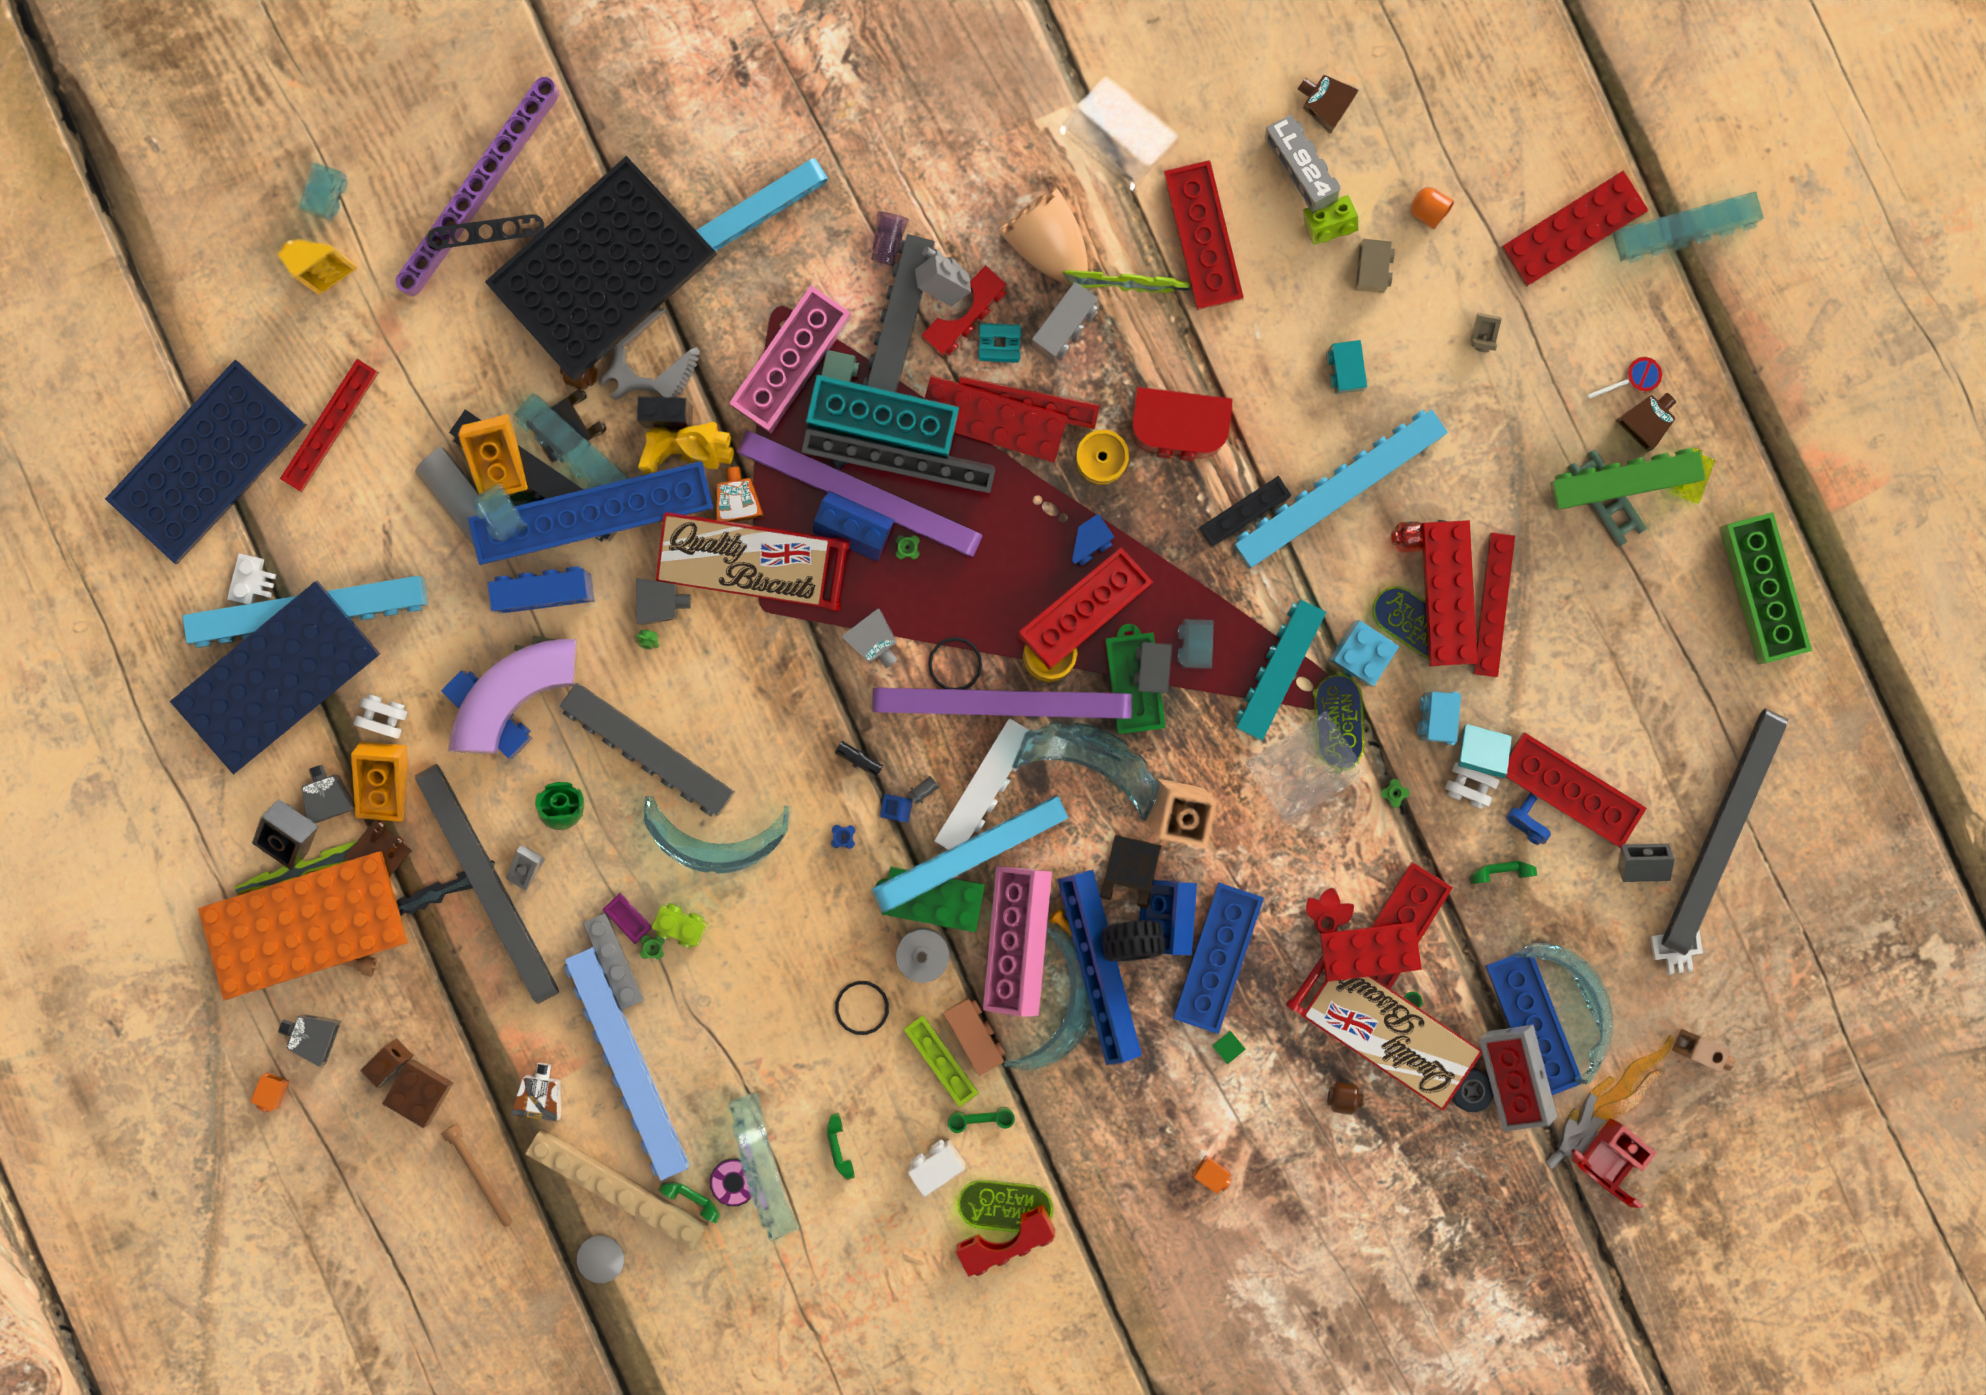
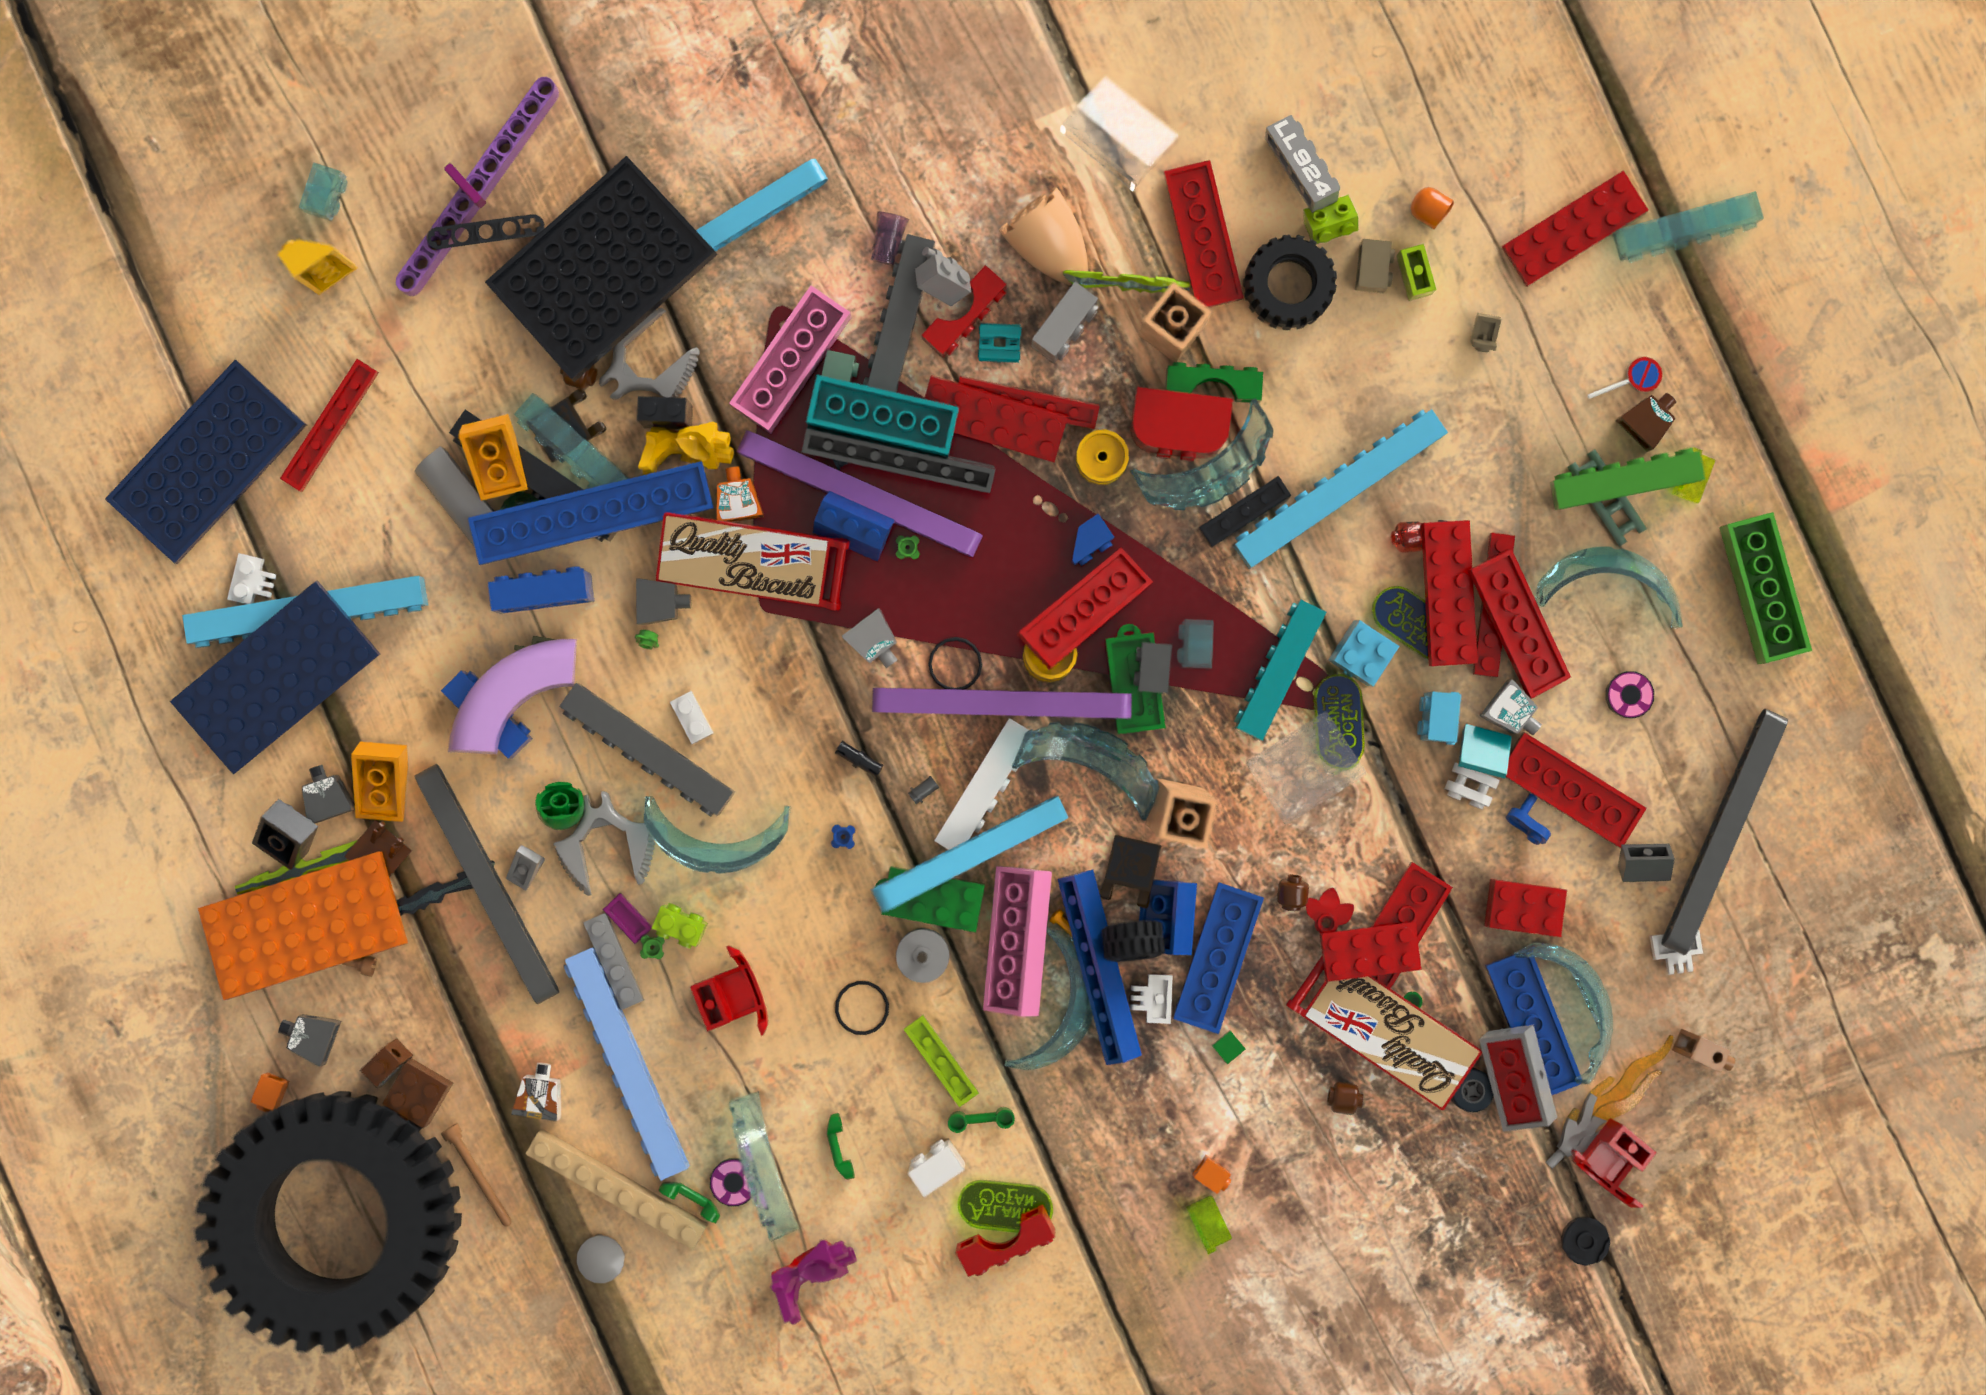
(261, 1272): none -> black tyre
(393, 711): white brick -> none
(464, 185): none -> magenta tile
(499, 513): clear light blue brick -> none
(571, 849): none -> light grey piece
(691, 717): none -> white plate
(730, 995): none -> red piece
(817, 1264): none -> magenta hips
(896, 808): blue slope -> none
(975, 1035): nougat brick -> none
(1155, 998): none -> white hinge
(1174, 322): none -> light nougat brick
(1209, 1223): none -> clear neon green panel
(1216, 477): none -> clear light blue windscreen
(1243, 384): none -> green arch
(1293, 893): none -> reddish brown head
(1300, 252): none -> black tyre
(1327, 100): reddish brown torso -> none
(1347, 367): teal brick -> none
(1395, 786): bright green plate -> none
(1416, 272): none -> lime brick
(1482, 874): green bar -> none
(1512, 710): none -> torso
(1519, 623): none -> red plate
(1525, 908): none -> red brick
(1585, 1241): none -> black tile
(1608, 560): none -> clear light blue windscreen
(1630, 694): none -> tile

